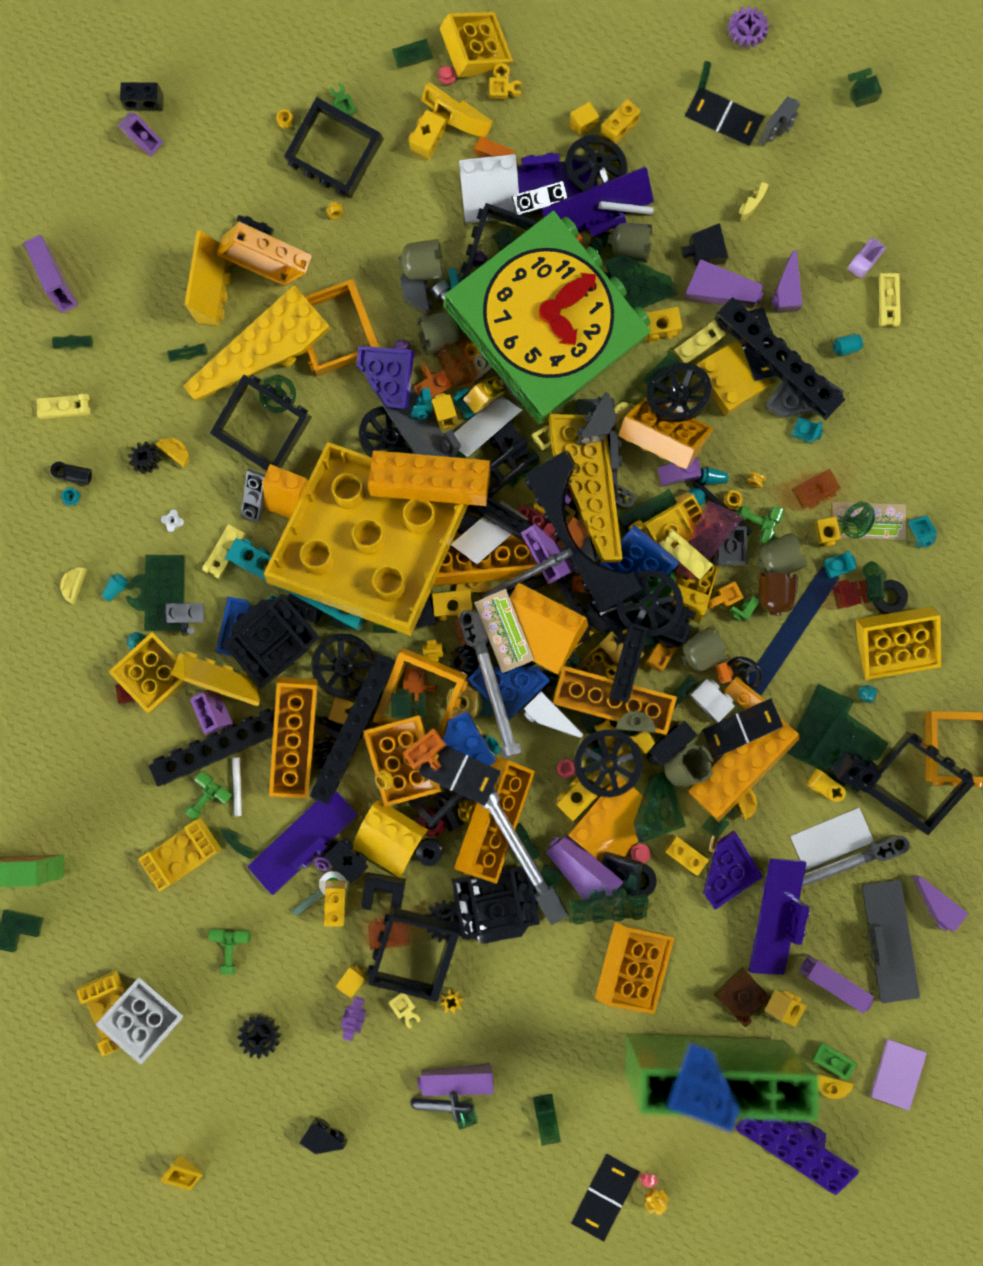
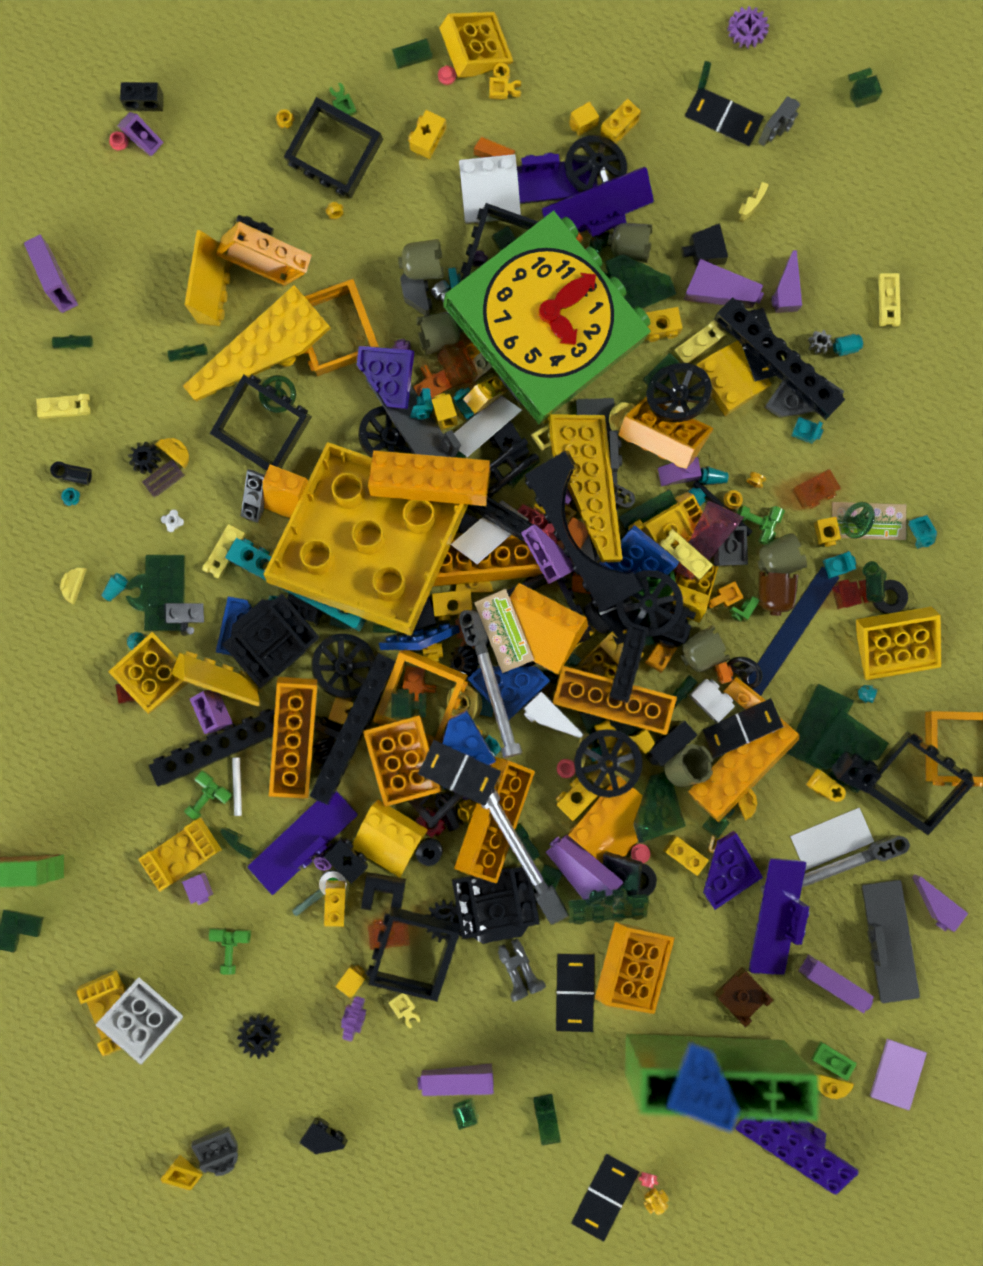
(118, 140): none -> coral plate
(174, 479): none -> tile
(198, 889): none -> medium lavender brick
(217, 1152): none -> dark grey slope
(384, 780): yellow plate -> none
(420, 638): none -> blue plate
(425, 750): orange plate -> none
(443, 1105): black sword -> none
(453, 1006): yellow gear -> none
(457, 114): yellow slope -> none
(511, 964): none -> dark grey piece
(538, 198): slope -> none
(552, 560): dark grey bar -> none
(575, 992): none -> black sticker
(598, 422): dark grey slope -> none
(625, 208): white bar -> none
(636, 722): olive plate -> none
(786, 1007): yellow brick -> none
(820, 337): none -> light grey gear
(866, 258): lavender animal -> none

